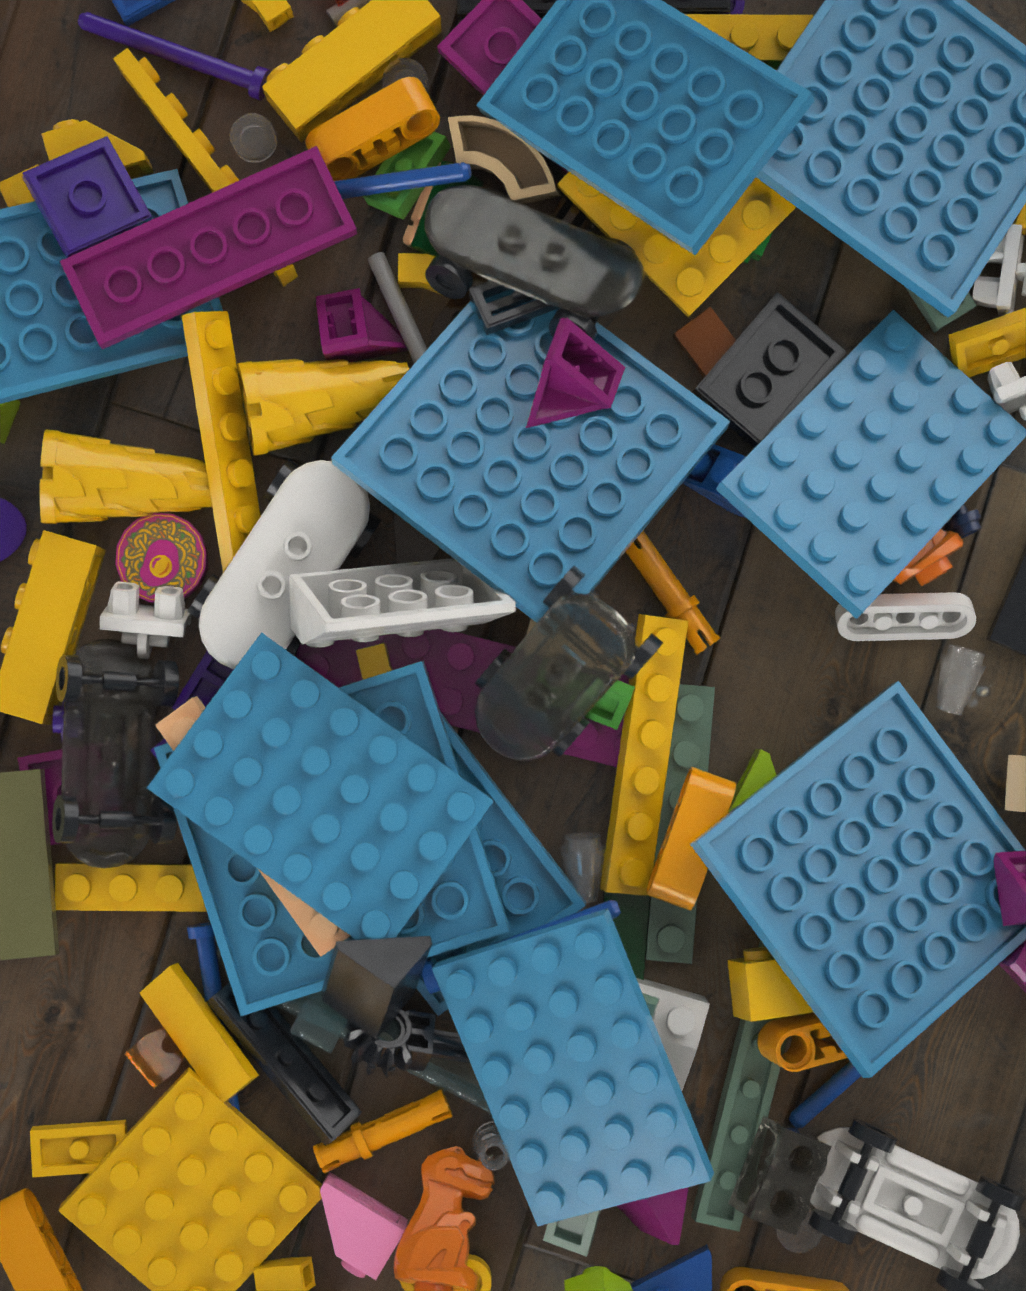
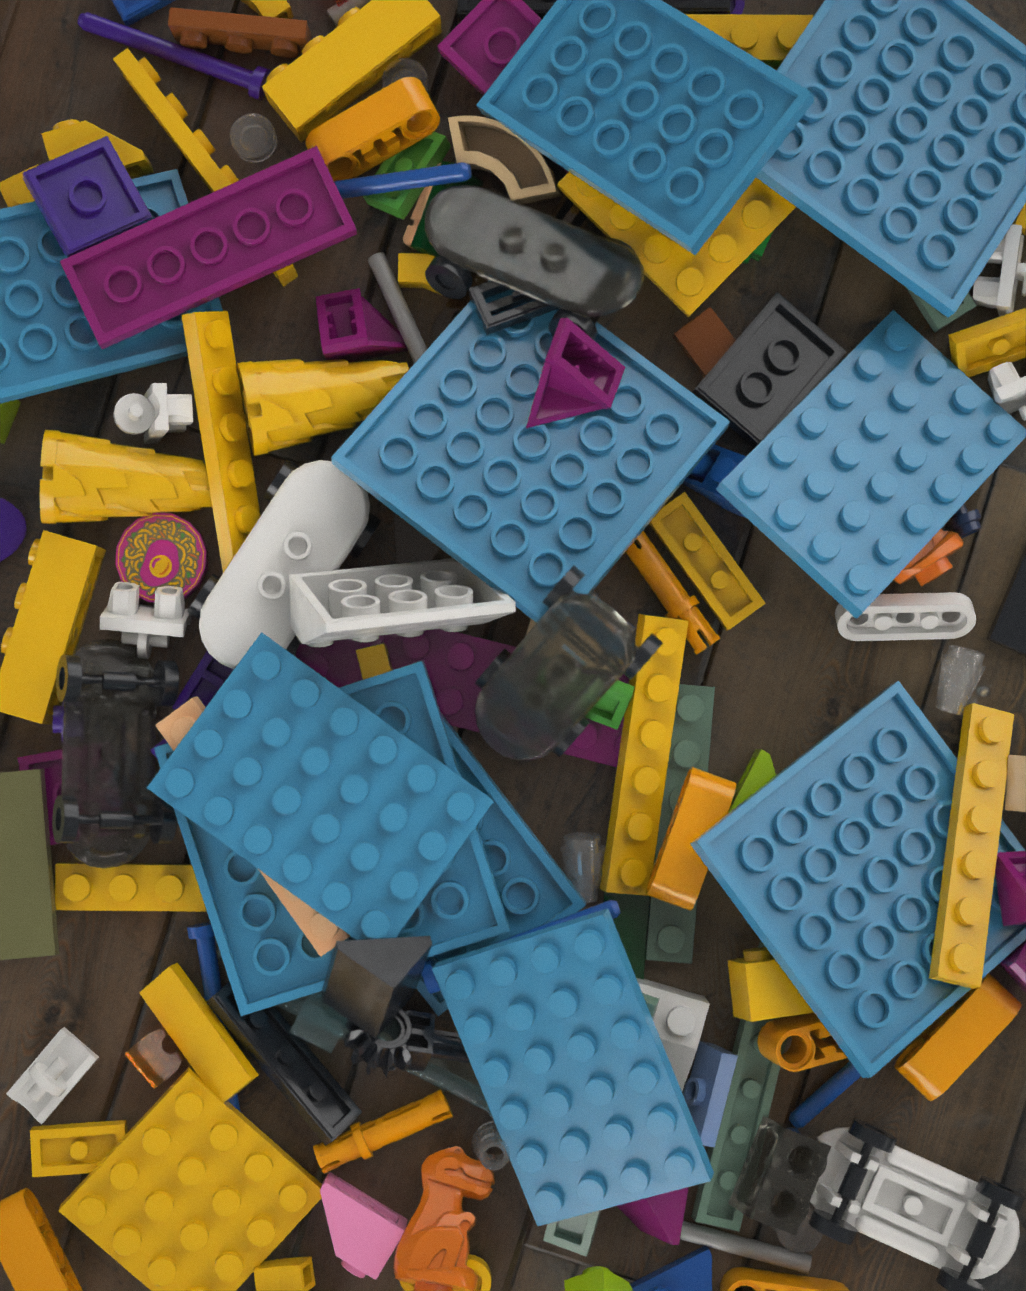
(52, 1075): none -> white hips
(154, 413): none -> white hips
(238, 31): none -> dark orange plate
(706, 561): none -> yellow plate
(709, 1088): none -> medium blue plate
(745, 1247): none -> light grey bar
(957, 1038): none -> light orange beam
(971, 847): none -> yellow plate

